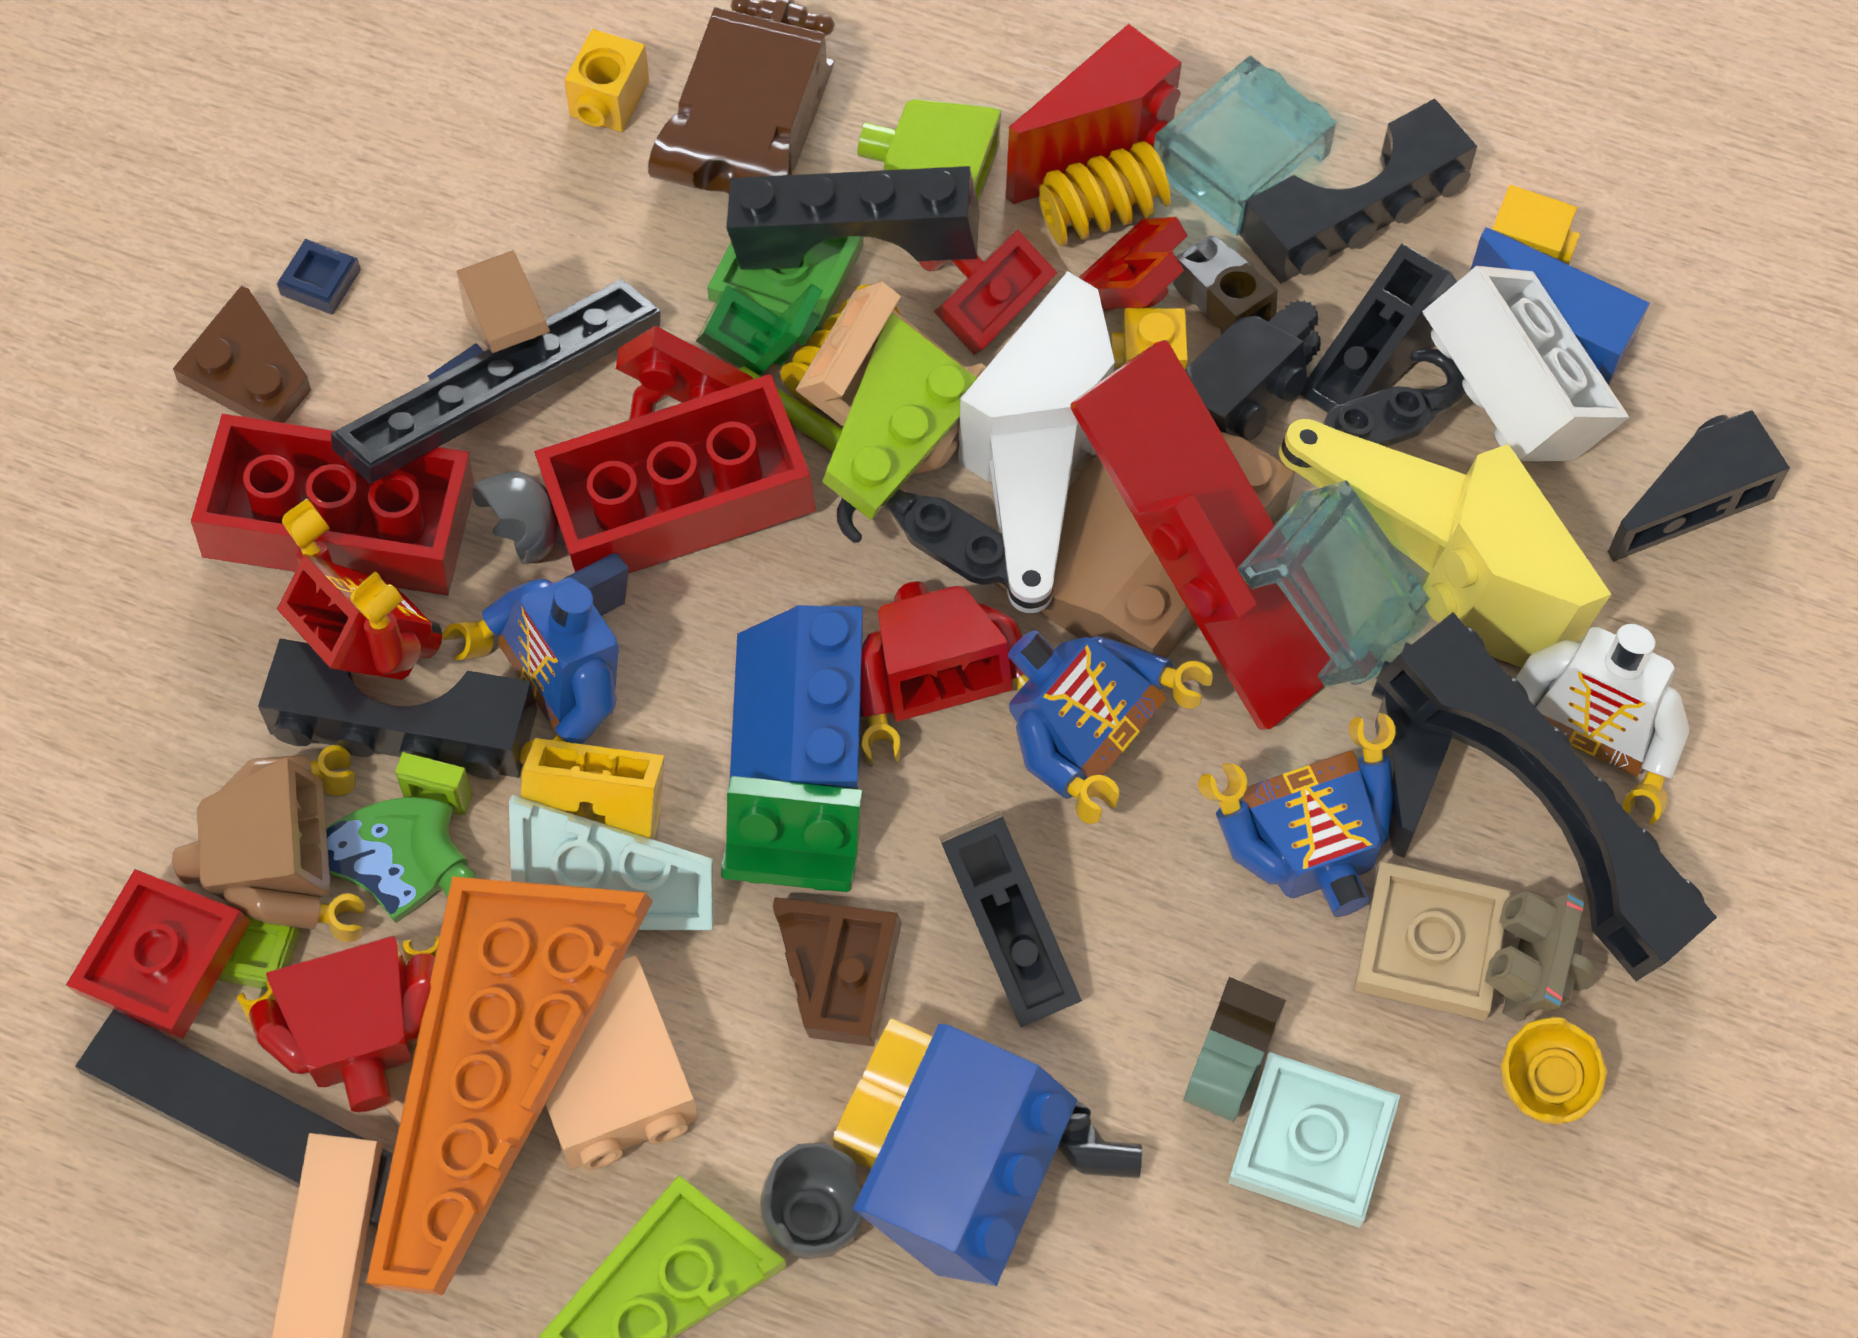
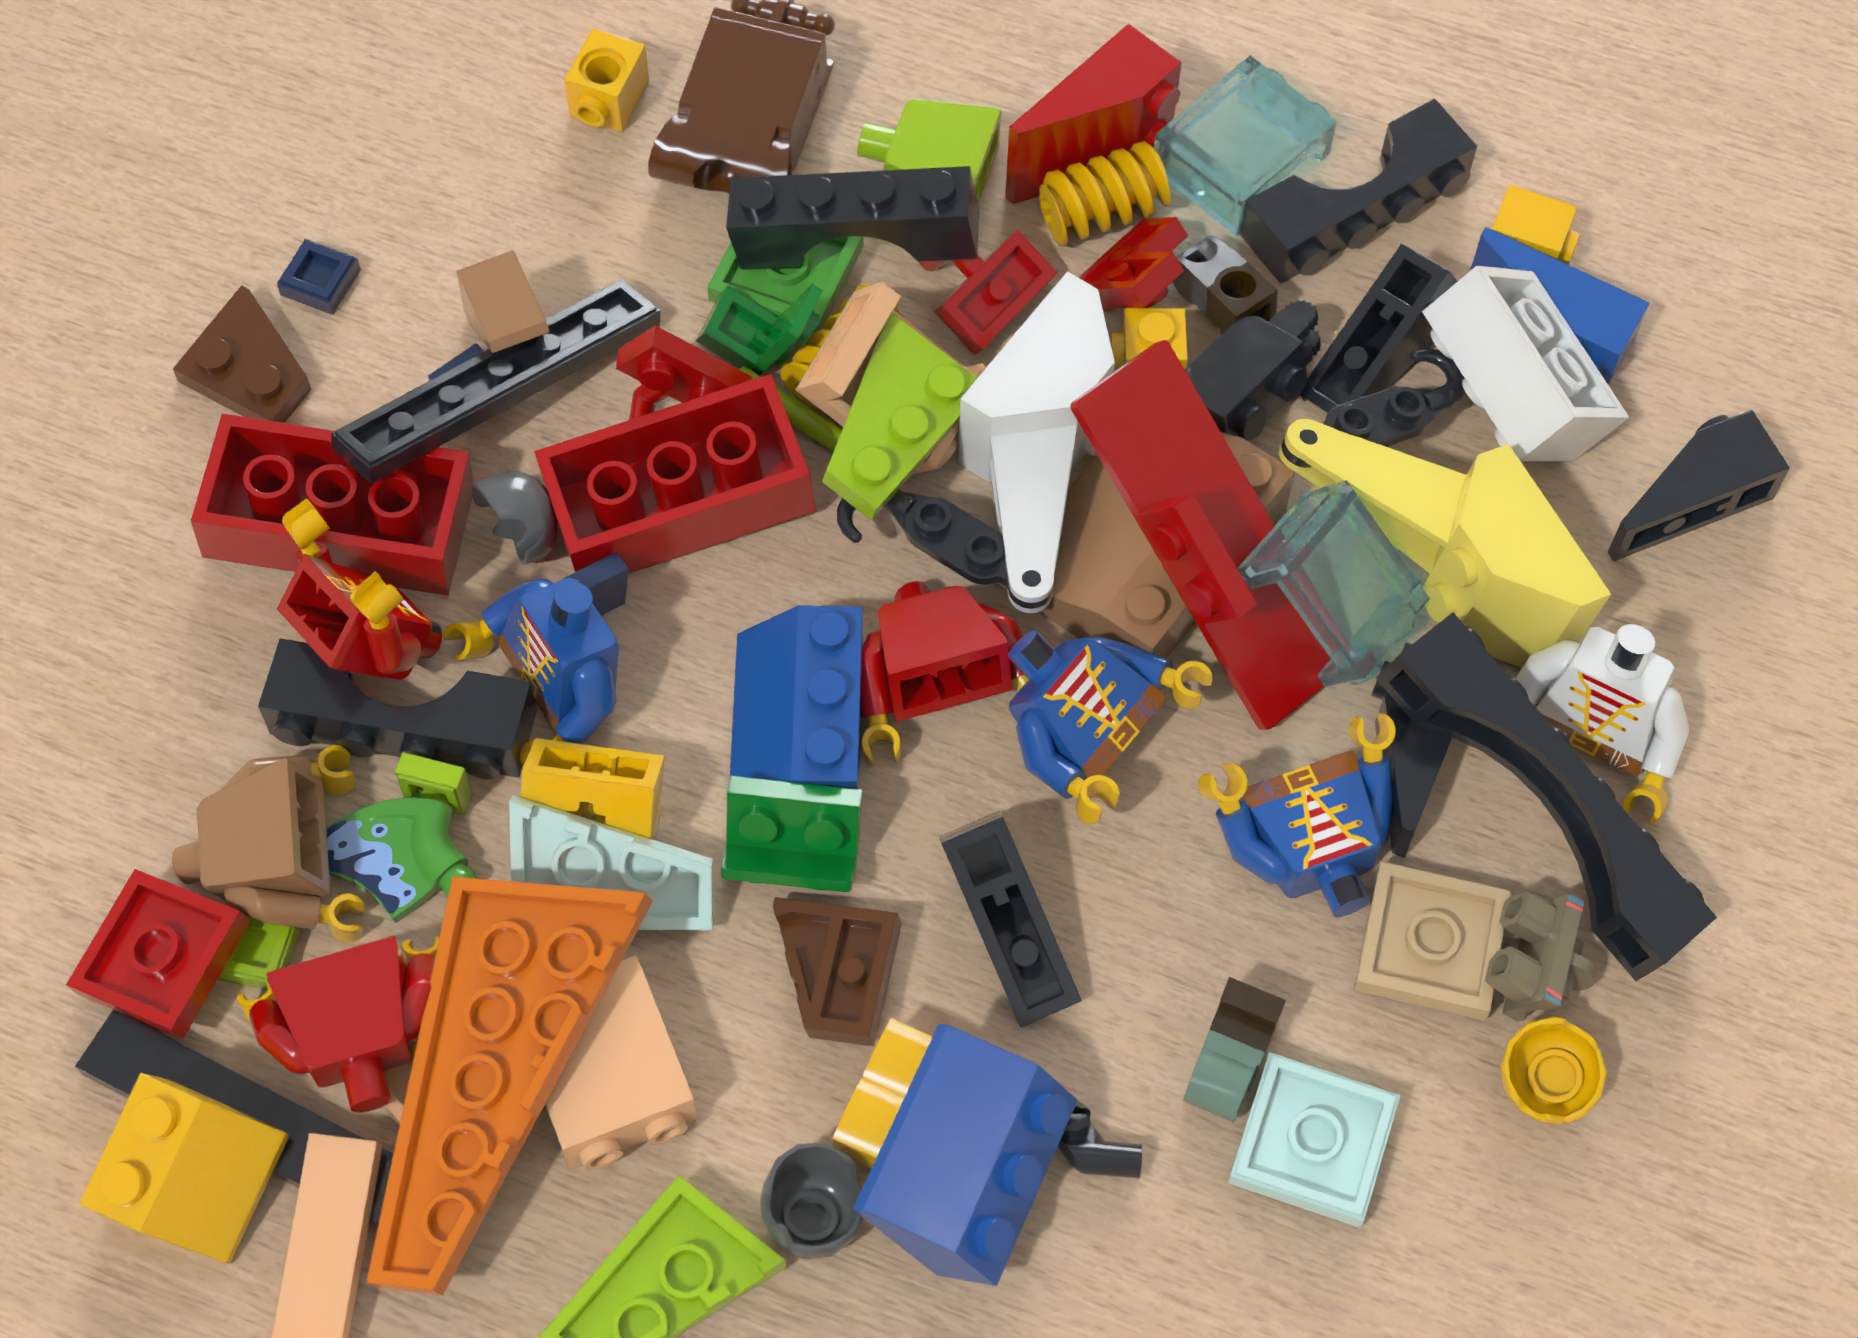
(184, 1168): none -> yellow slope

